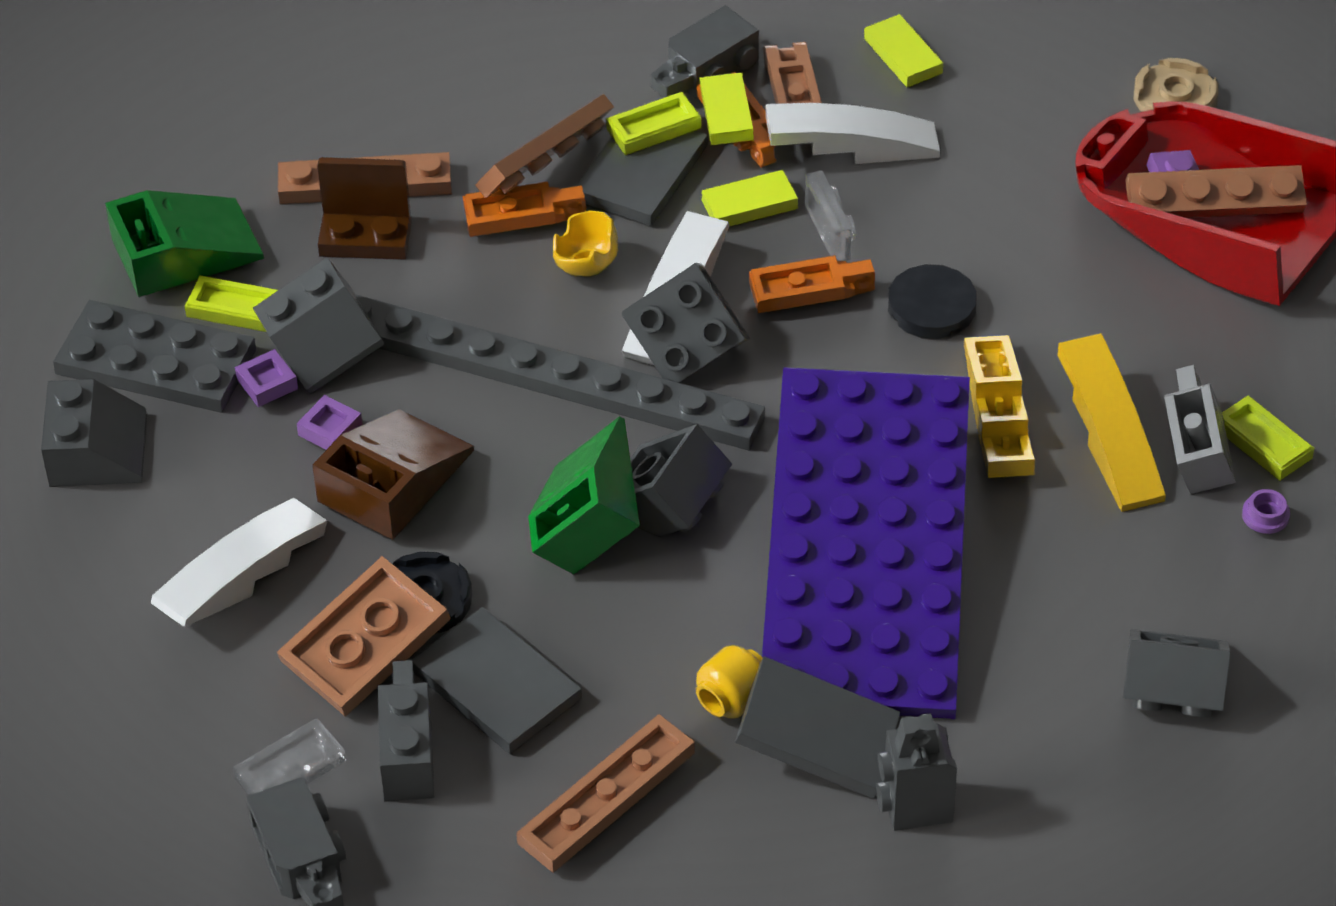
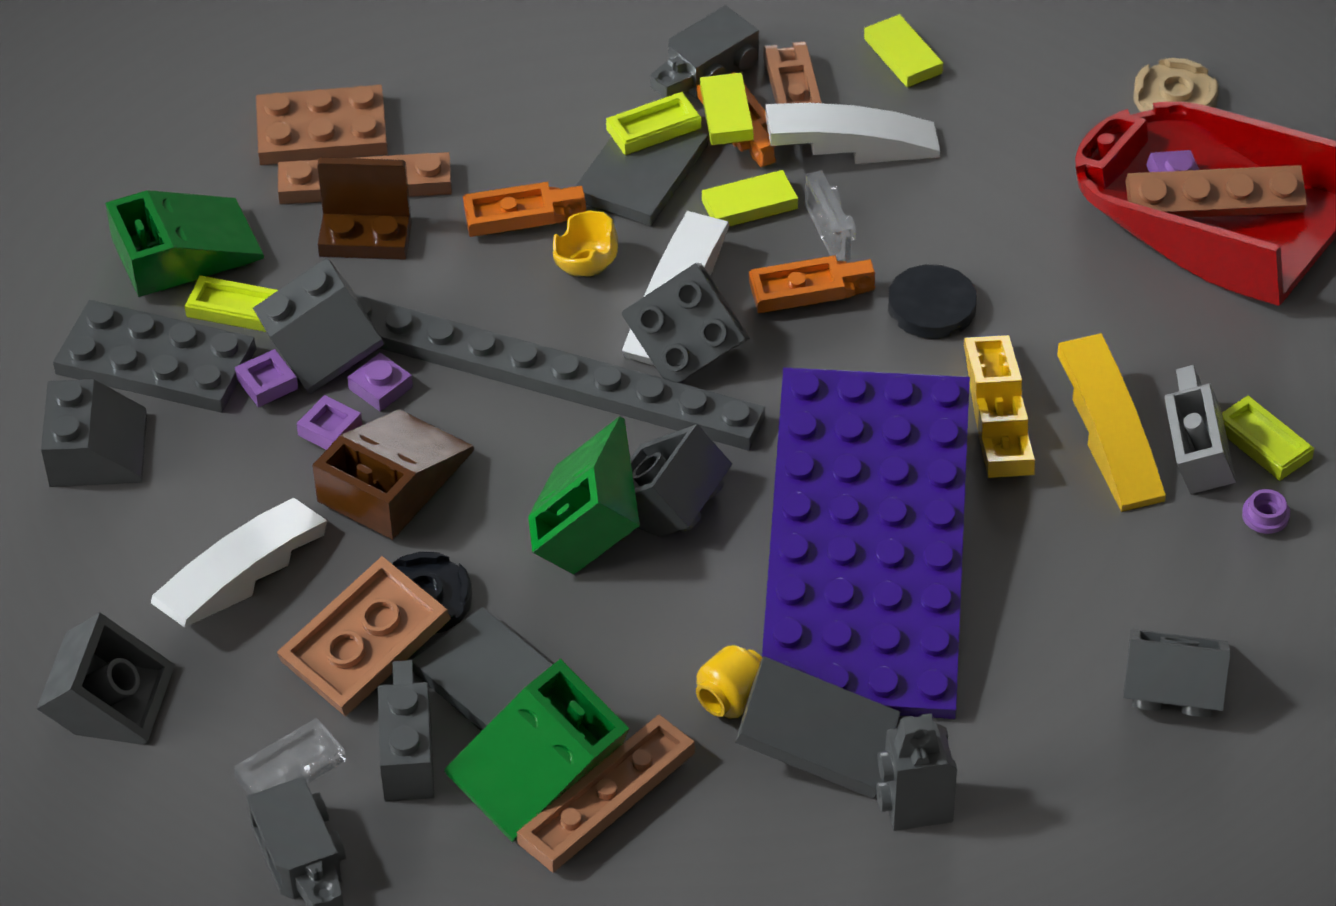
(106, 683): none -> dark grey slope
(321, 124): none -> nougat plate
(380, 382): none -> medium lavender plate
(536, 153): nougat plate -> none
(536, 749): none -> green slope

